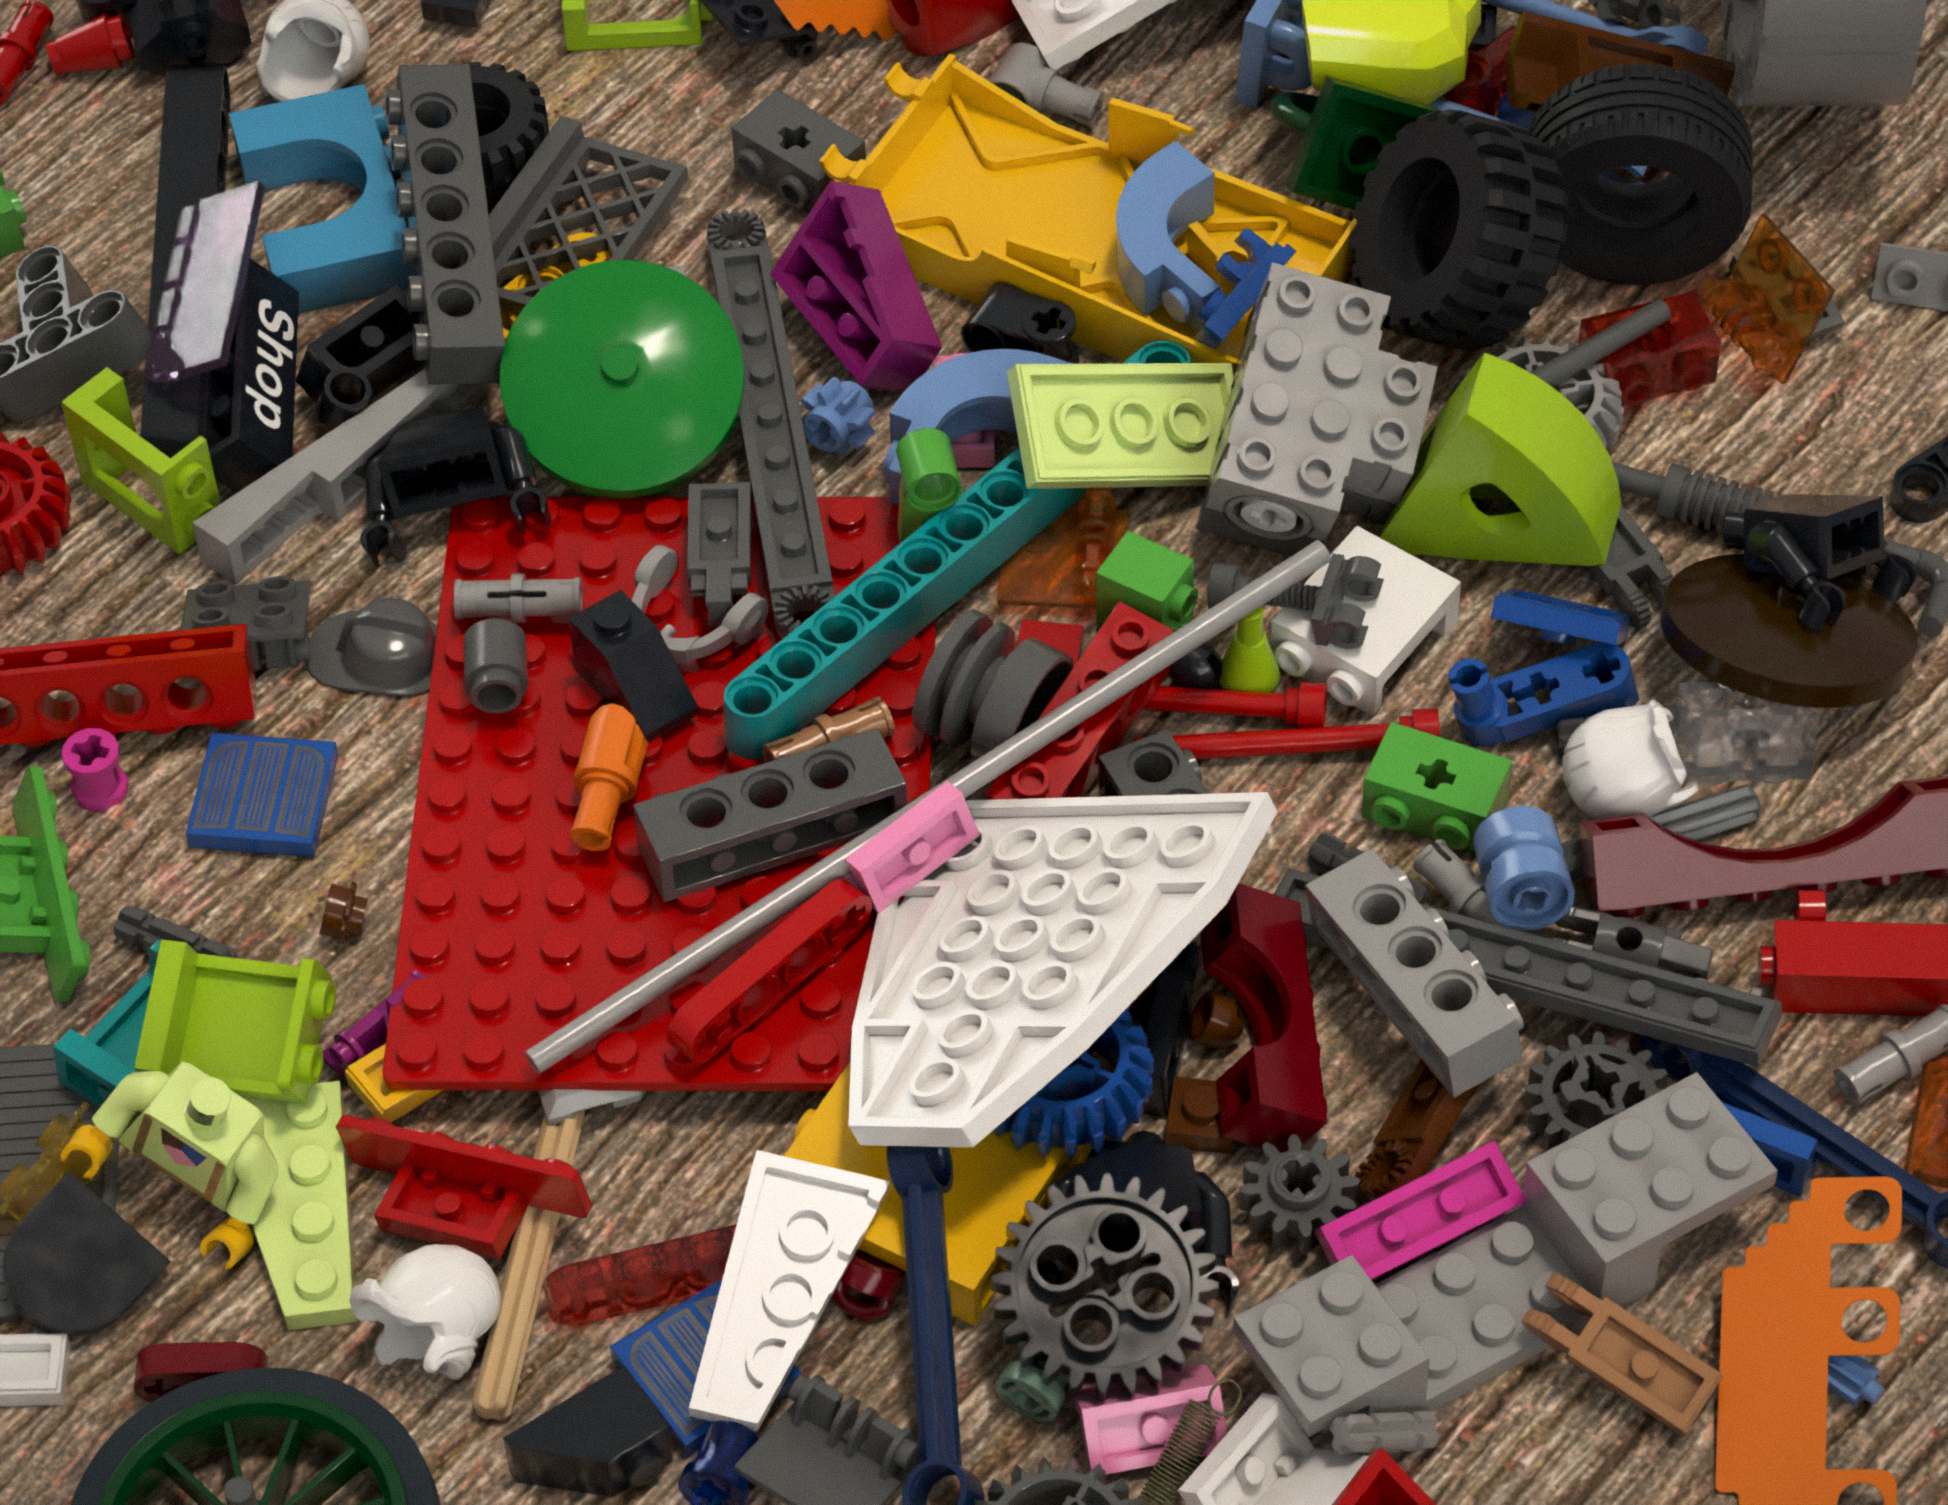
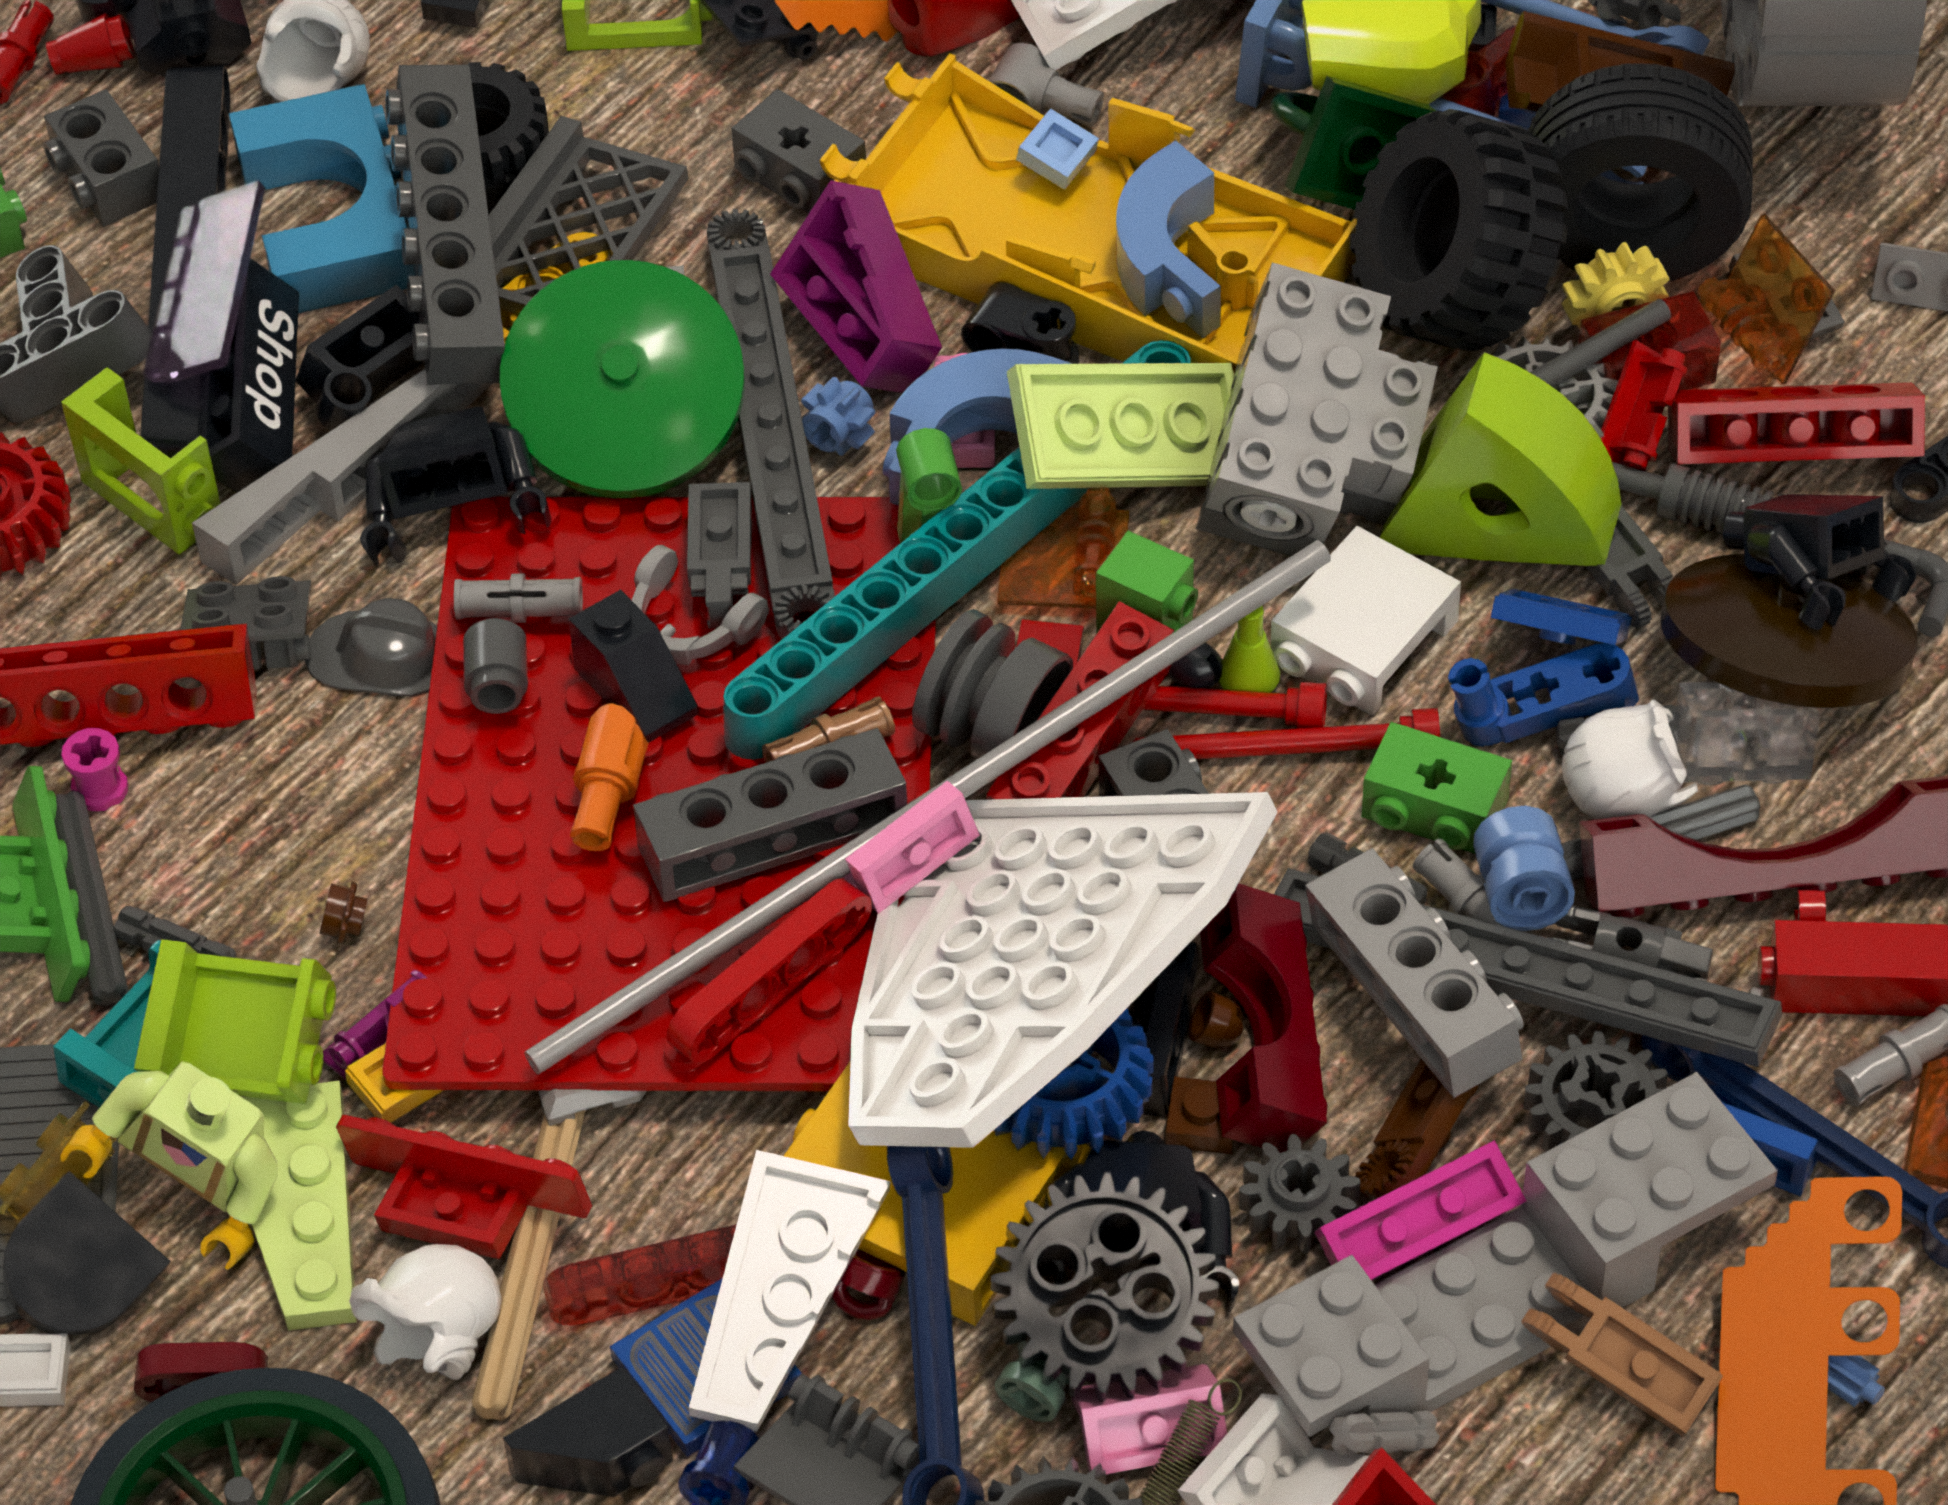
(94, 914): none -> dark grey axle
(103, 157): none -> dark grey brick
(262, 794): blue tile -> none
(1057, 149): none -> light blue plate
(1225, 311): blue plate -> none
(1331, 618): dark grey bar -> none
(1614, 283): none -> light yellow gear
(1636, 410): none -> red hinge
(1797, 423): none -> red brick

